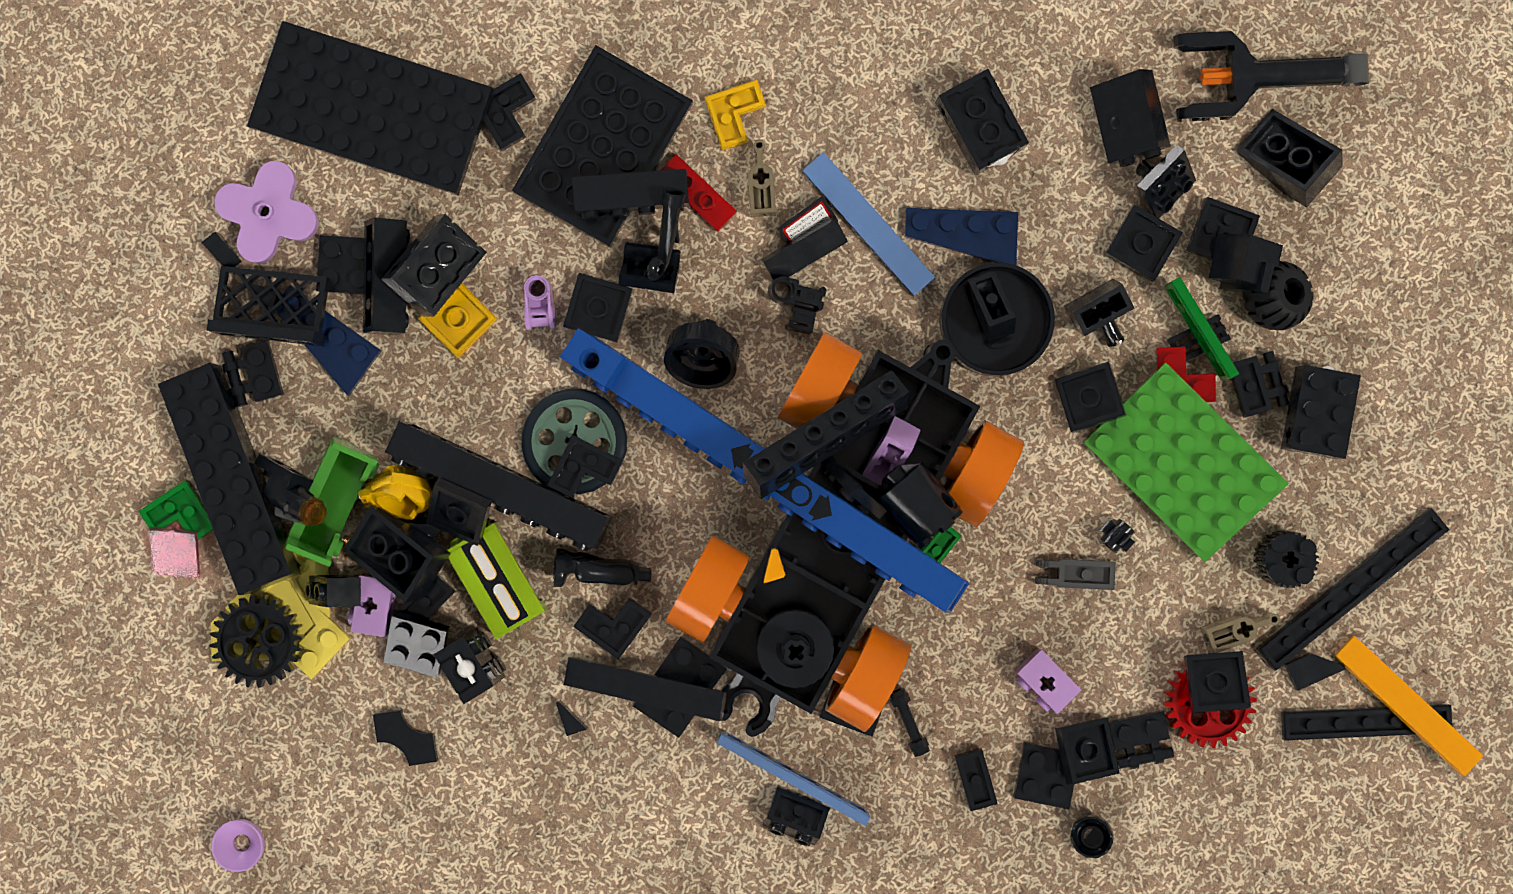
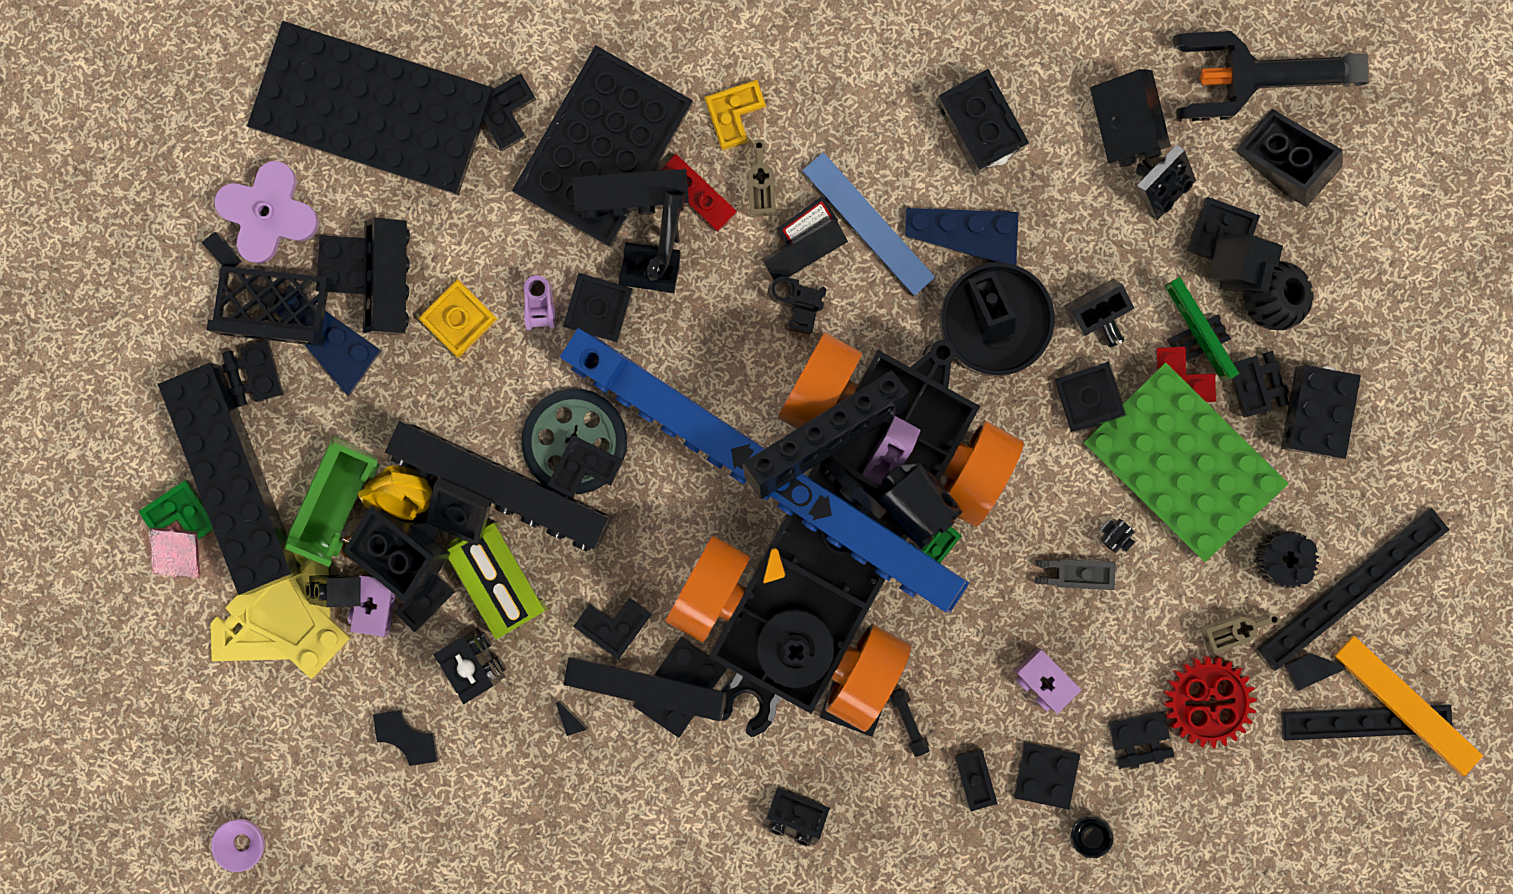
(235, 629): black gear -> none
(290, 493): black plate -> none
(414, 642): plate -> none
(434, 265): black piece -> none
(595, 569): black piece -> none
(705, 342): black piece -> none
(793, 777): medium blue tile -> none
(1087, 751): black plate -> none
(1143, 243): black plate -> none
(1217, 682): black plate -> none

